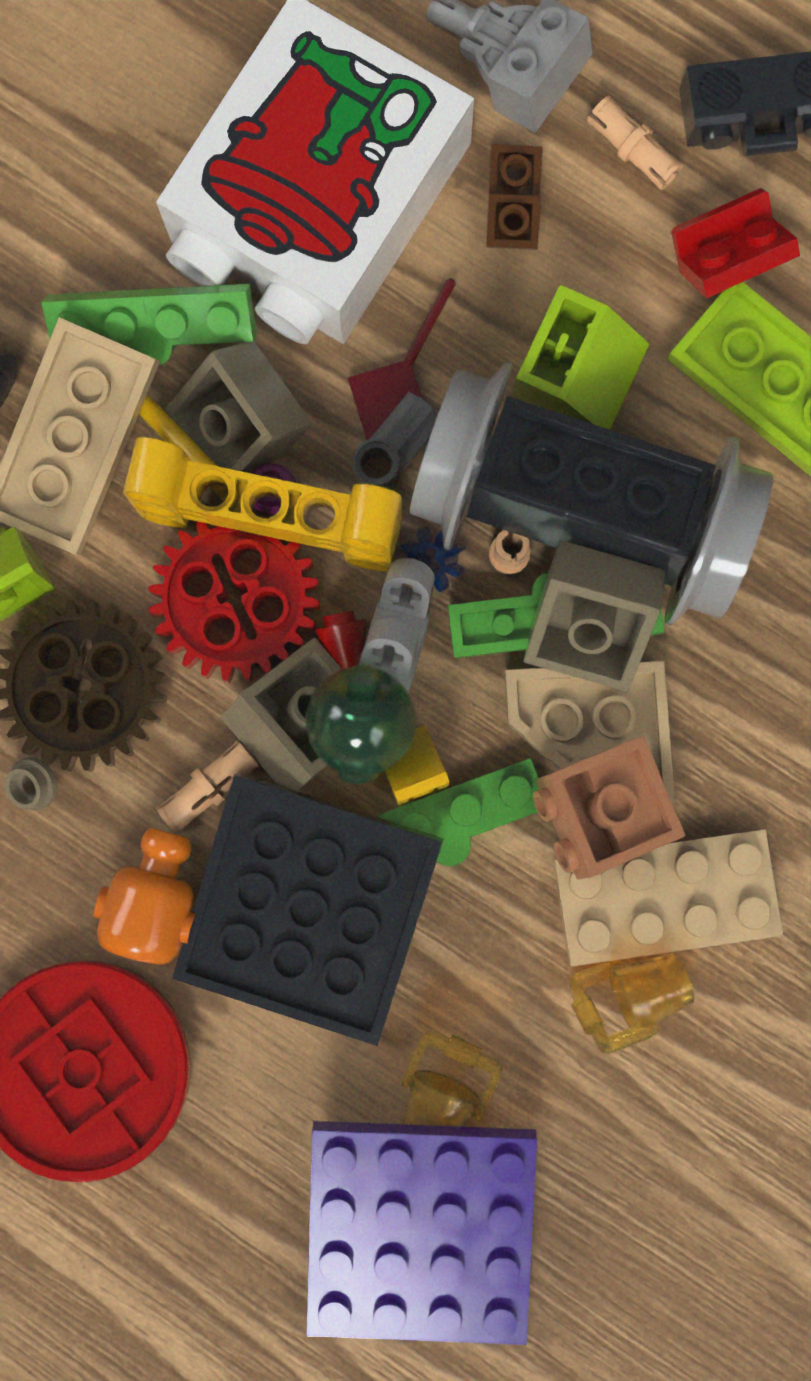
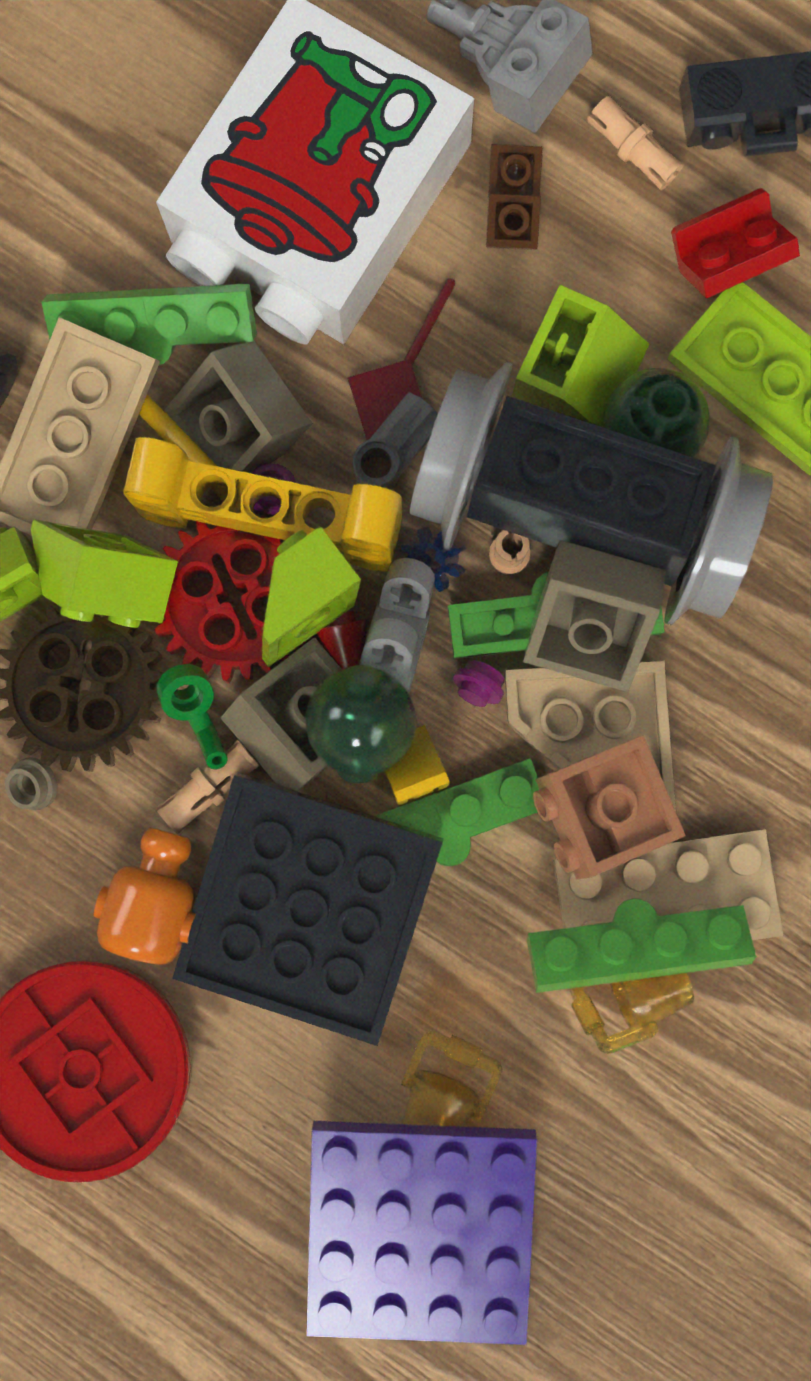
(102, 574): none -> lime slope
(192, 705): none -> green plate
(306, 593): none -> lime slope
(479, 683): none -> magenta plate
(640, 946): none -> bright green hinge
(661, 410): none -> clear green brick

